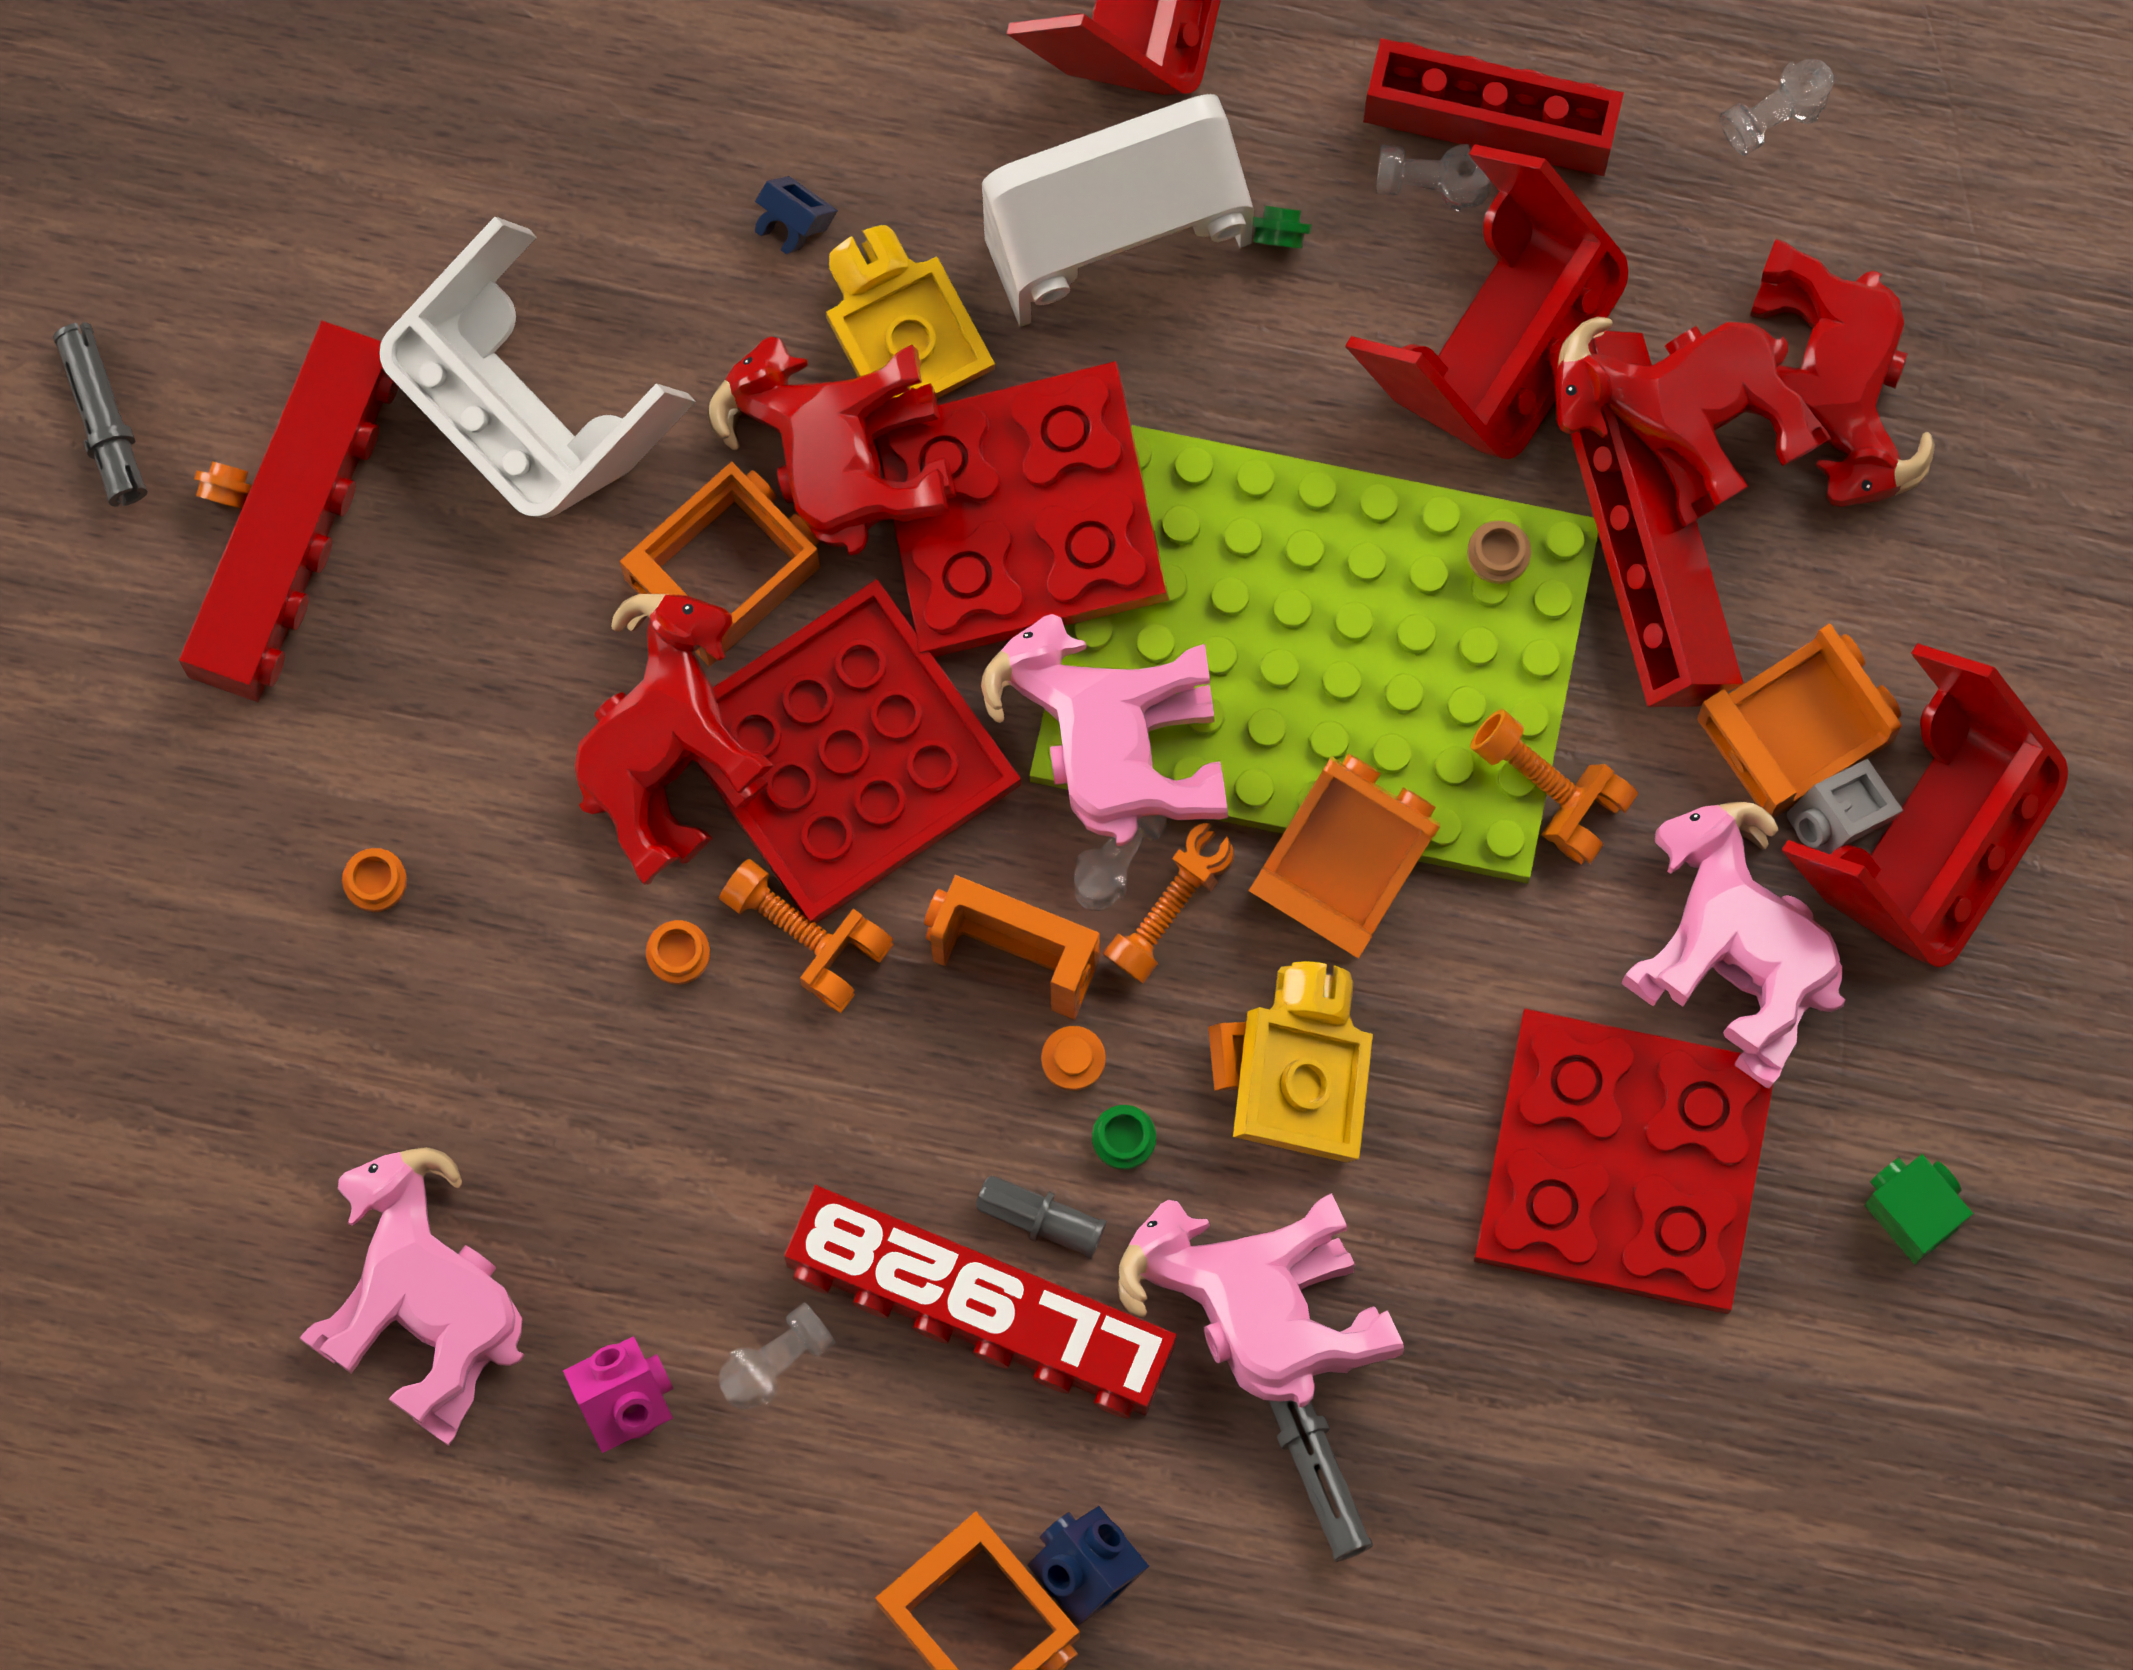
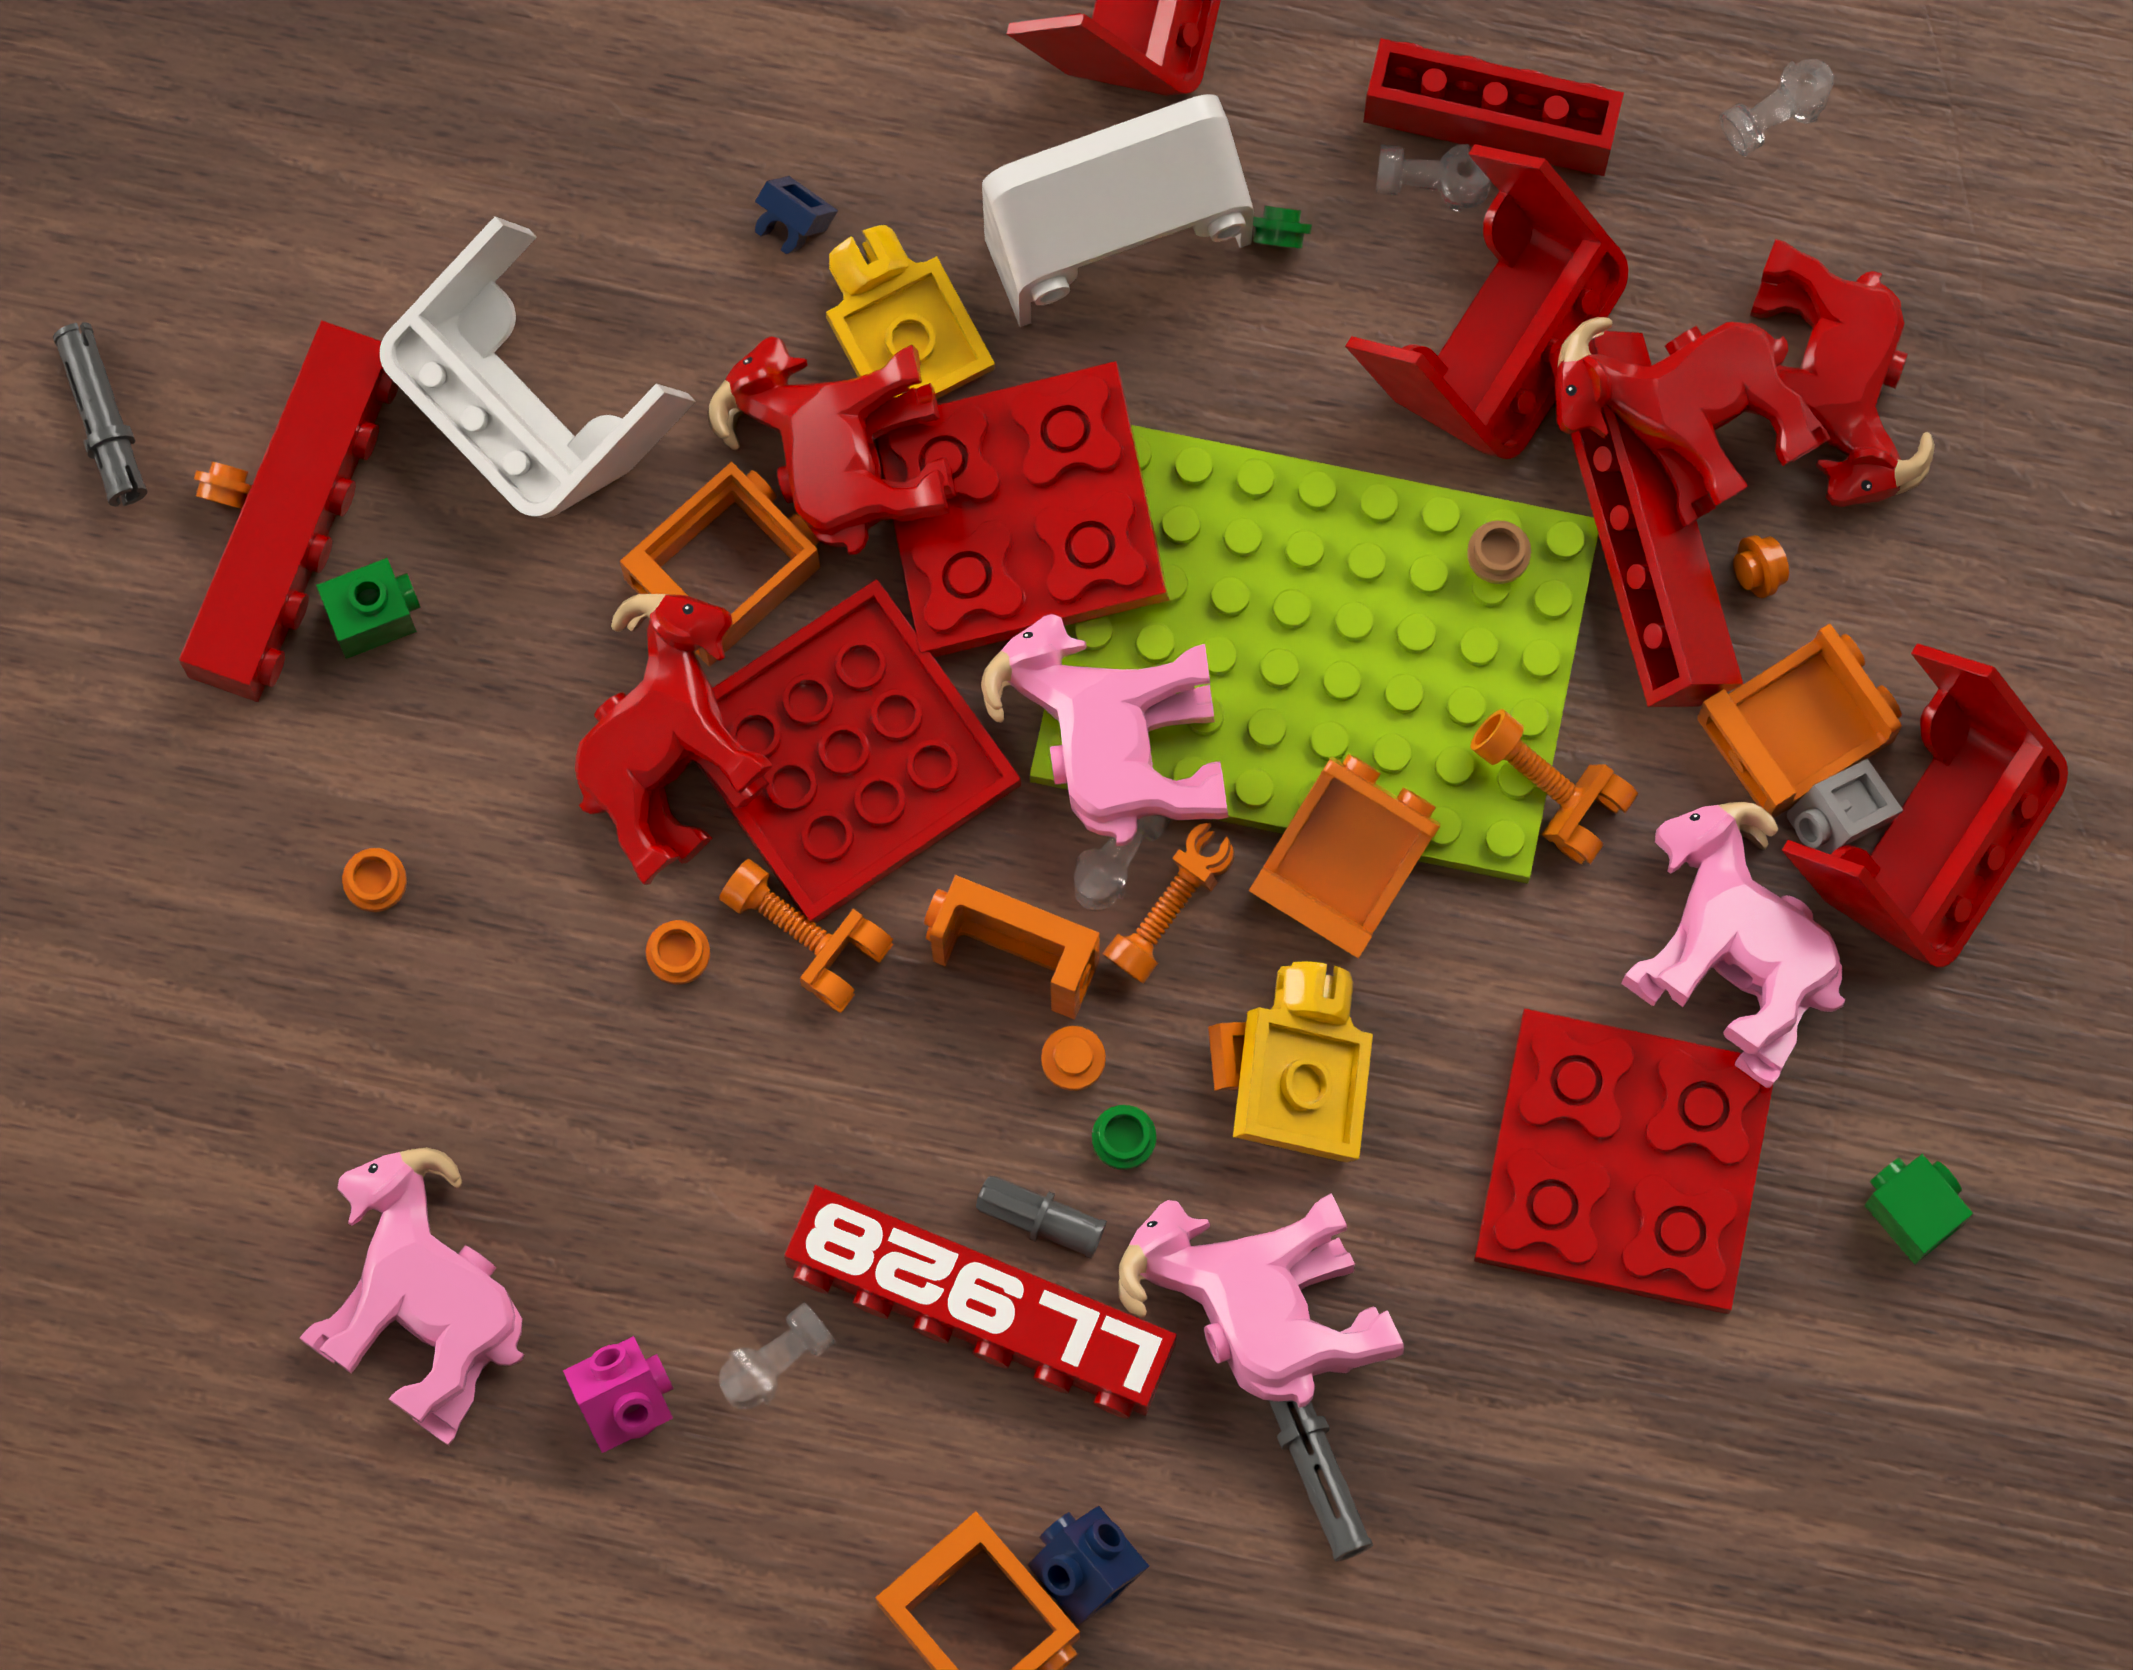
(369, 607): none -> green brick
(1761, 565): none -> orange plate

